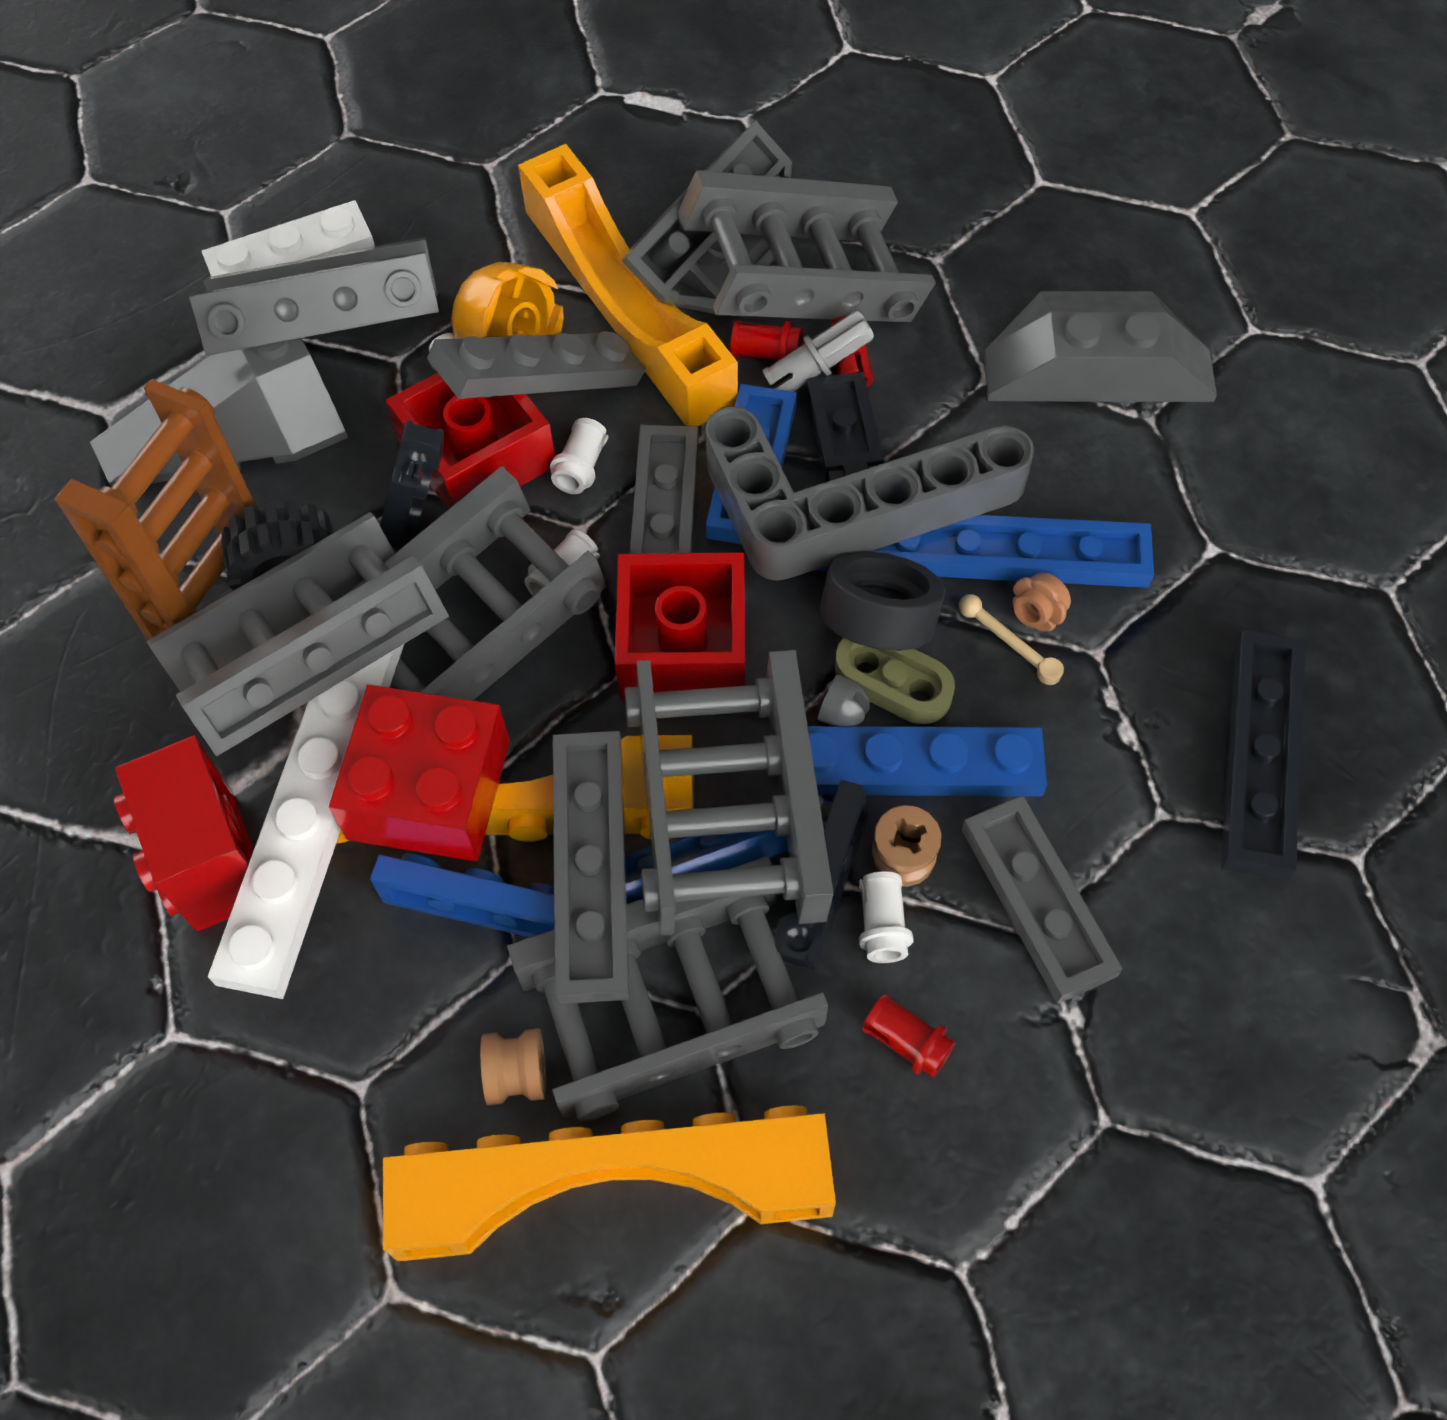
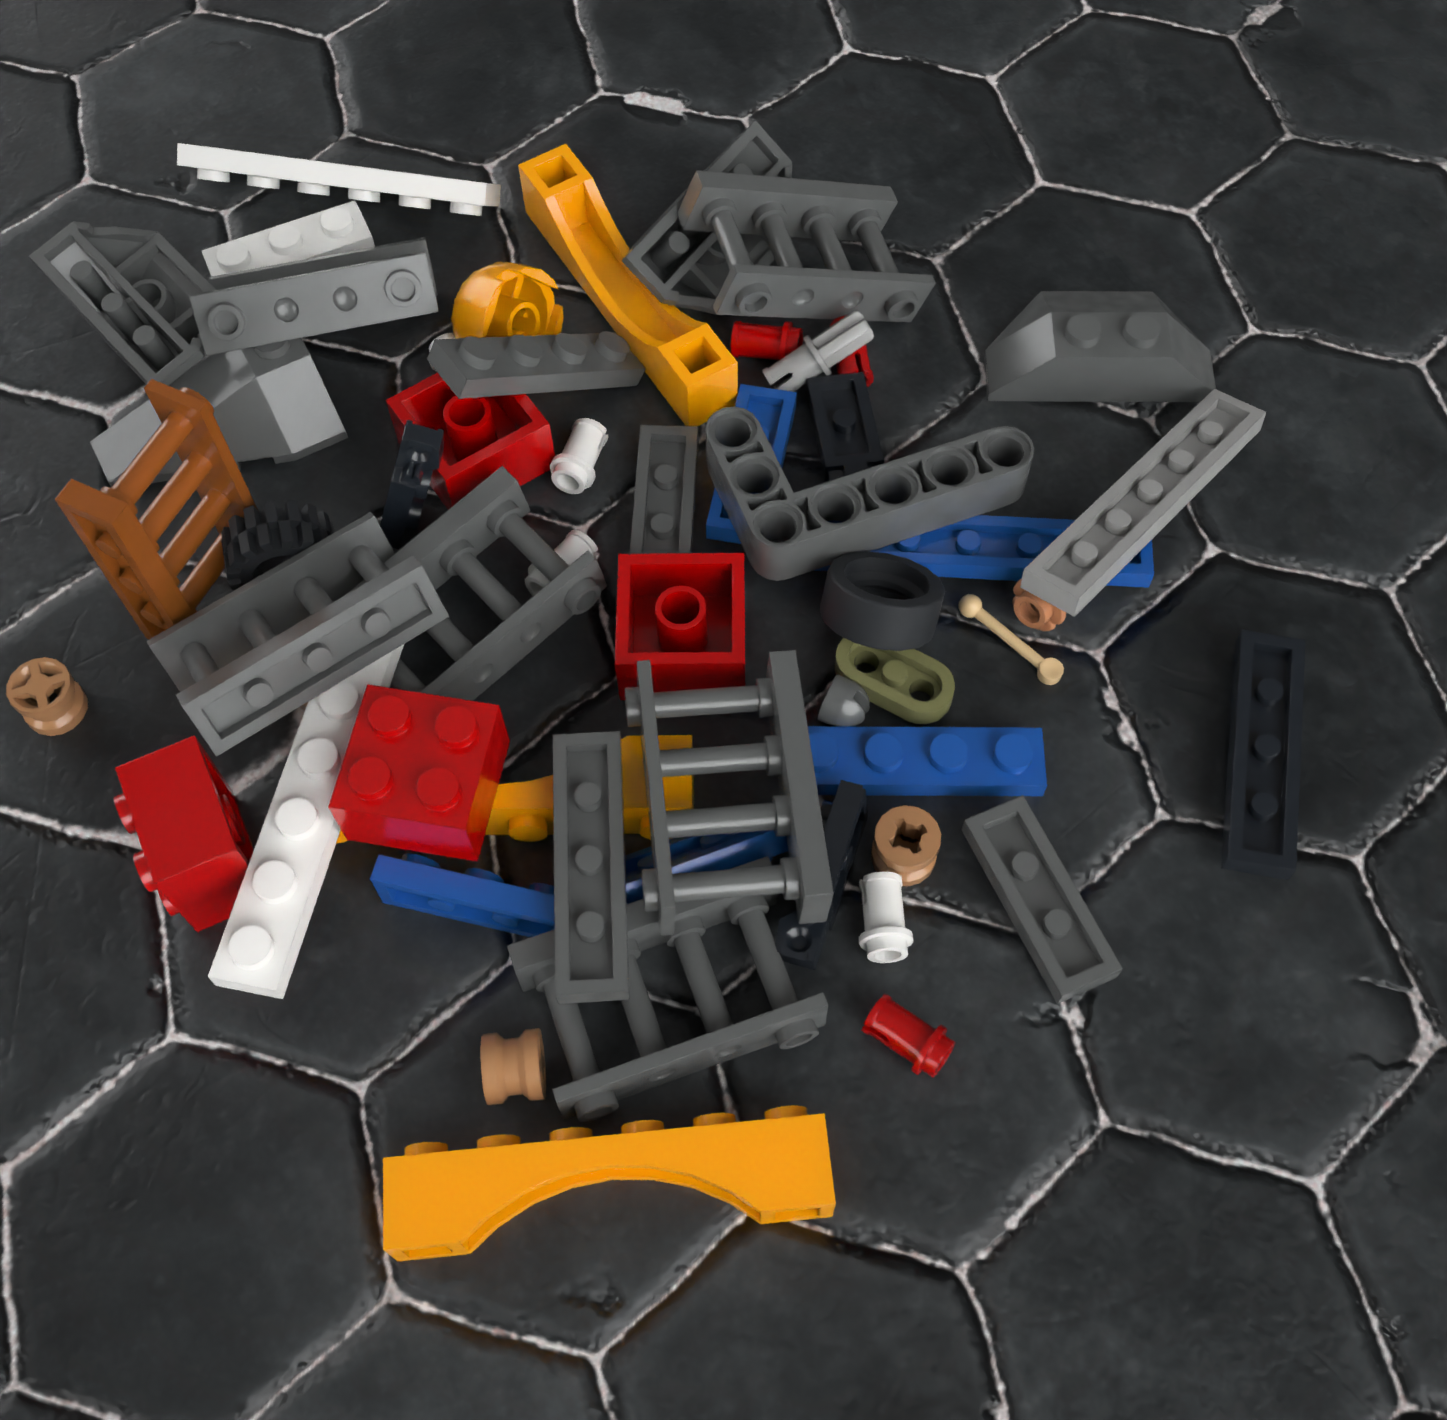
(30, 693): none -> medium nougat wheel
(130, 293): none -> dark grey wedge
(318, 176): none -> white plate
(1141, 502): none -> light grey plate

